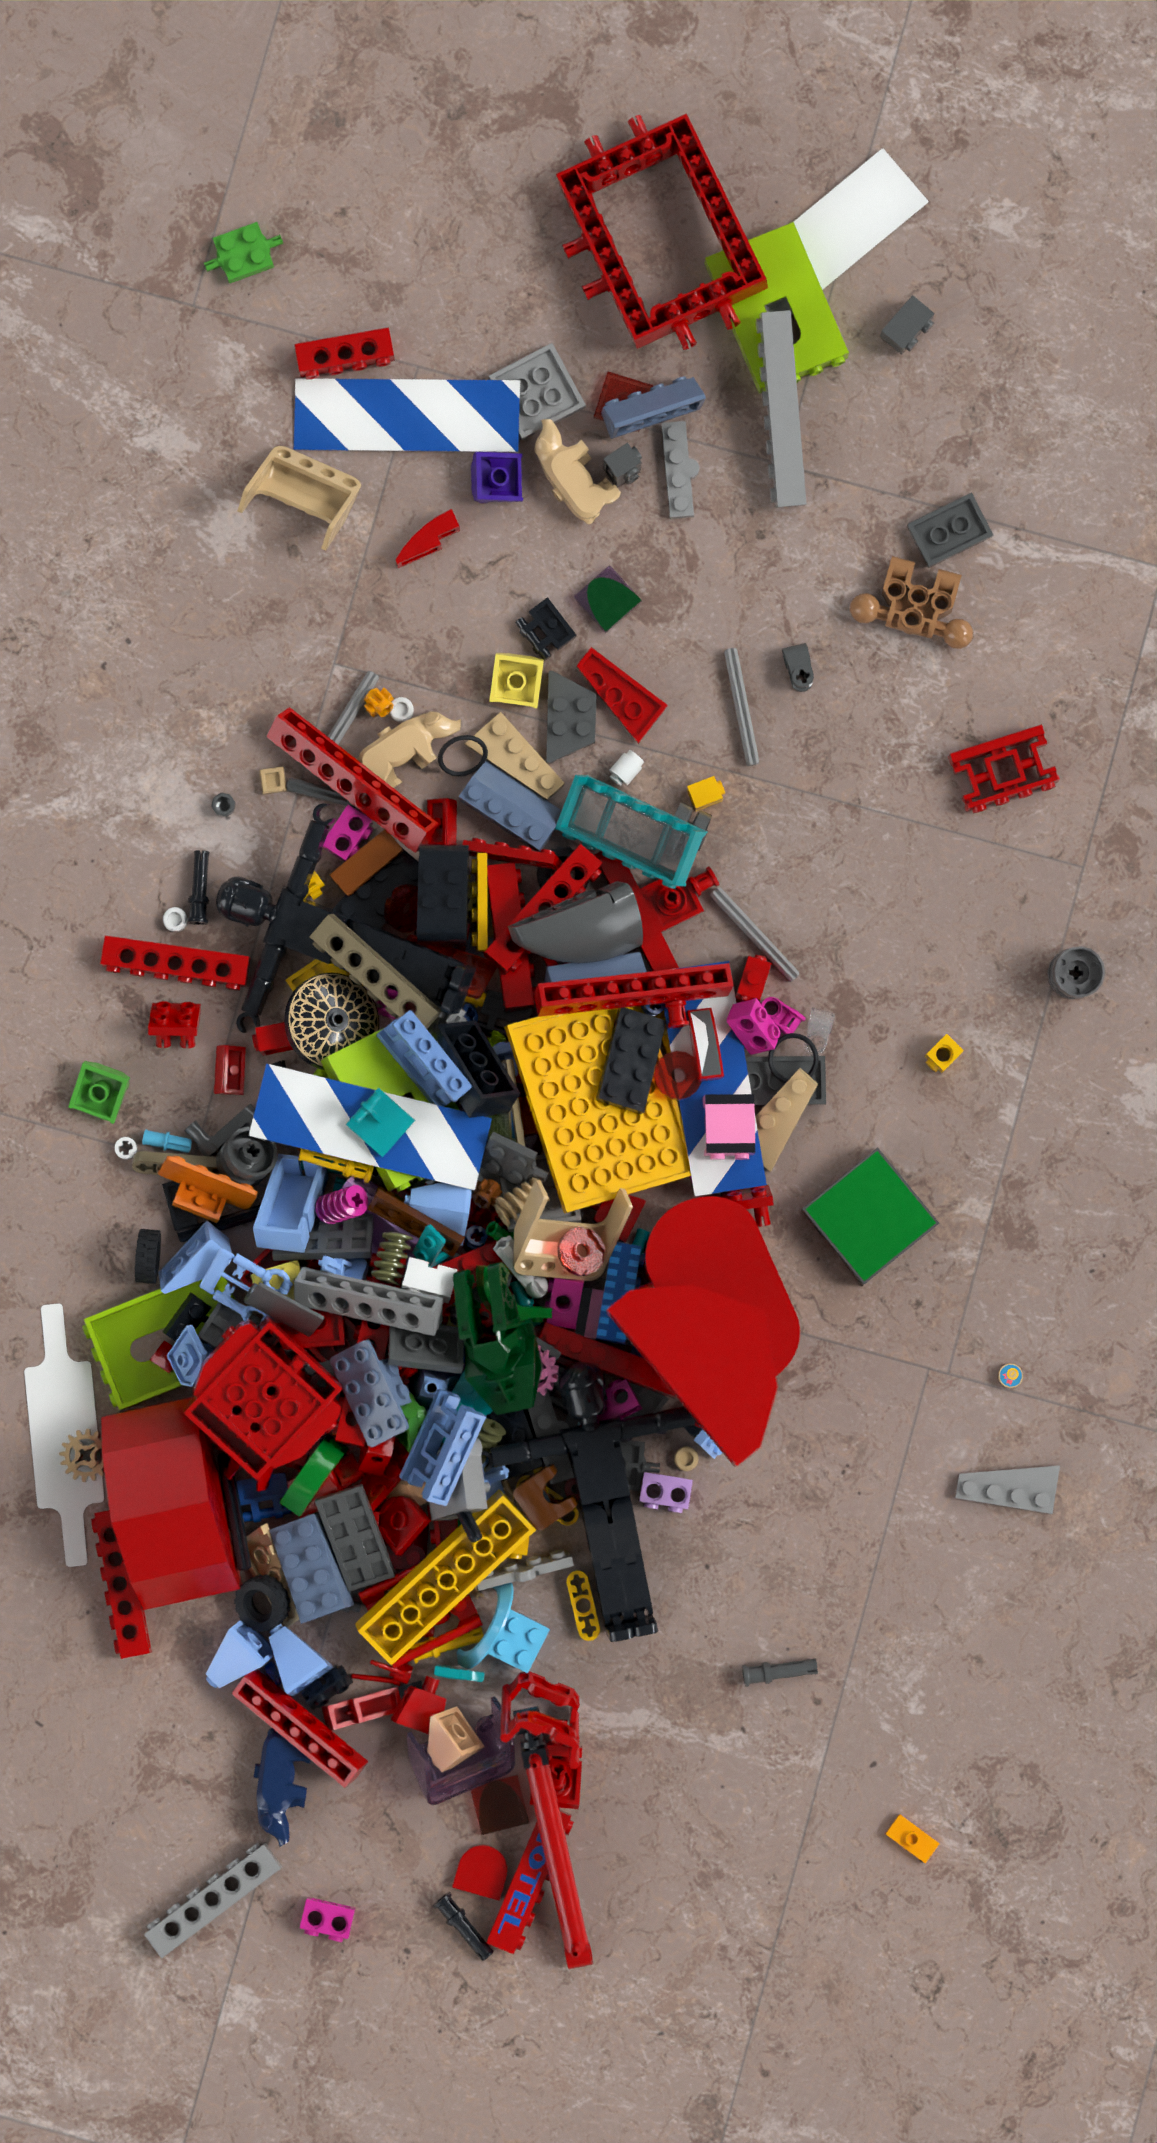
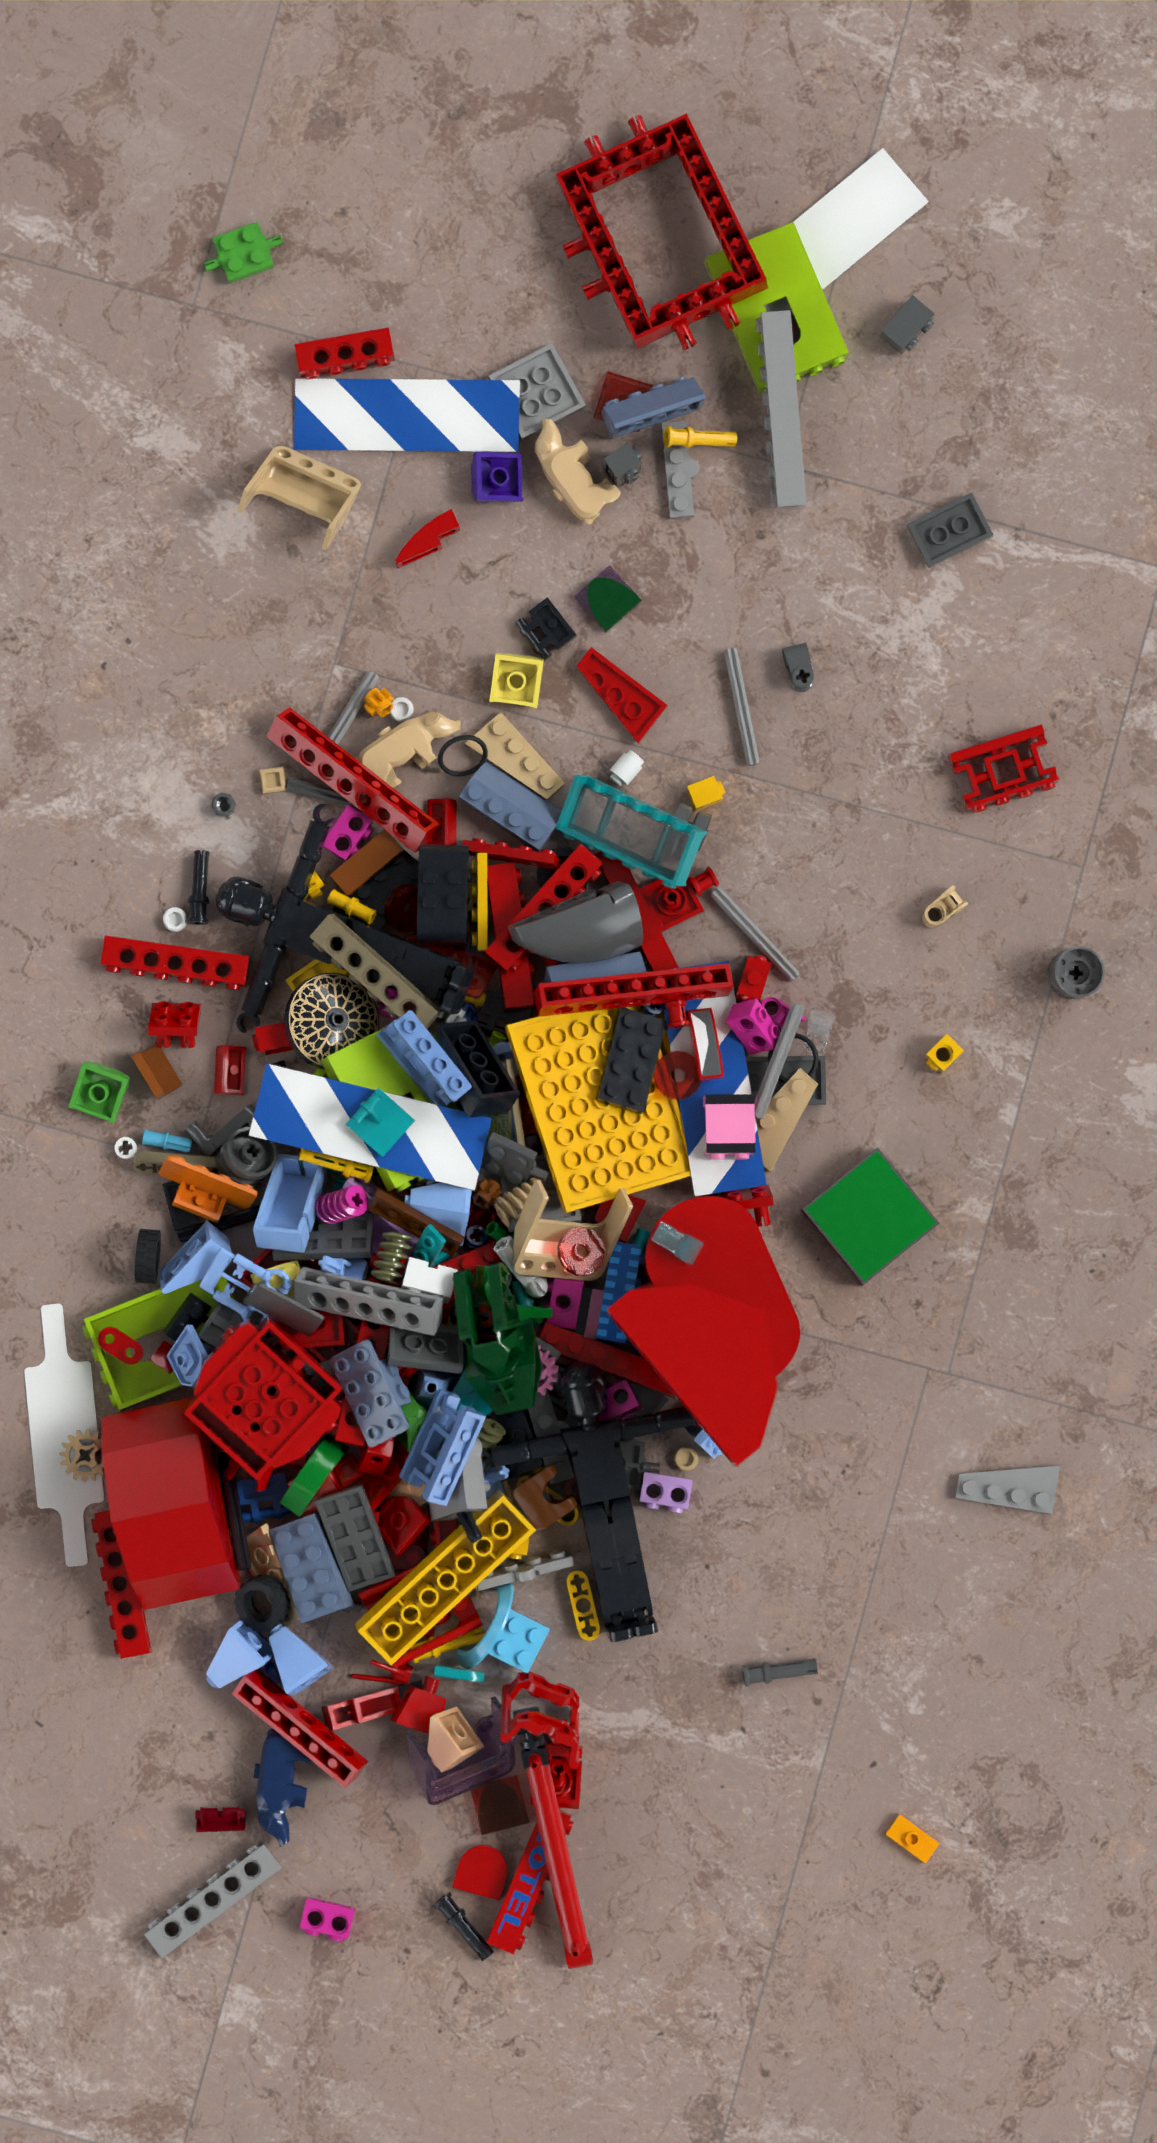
(120, 1345): none -> red plate
(157, 1071): none -> dark orange panel
(219, 1821): none -> dark red hinge
(319, 1695): black hinge -> none
(351, 906): none -> yellow pin
(570, 717): dark grey wing -> none
(681, 1245): none -> clear light blue piece
(688, 437): none -> yellow pin
(778, 1059): none -> light grey axle
(947, 906): none -> tan piece
(956, 633): medium nougat connector -> none
(1010, 1375): tile -> none

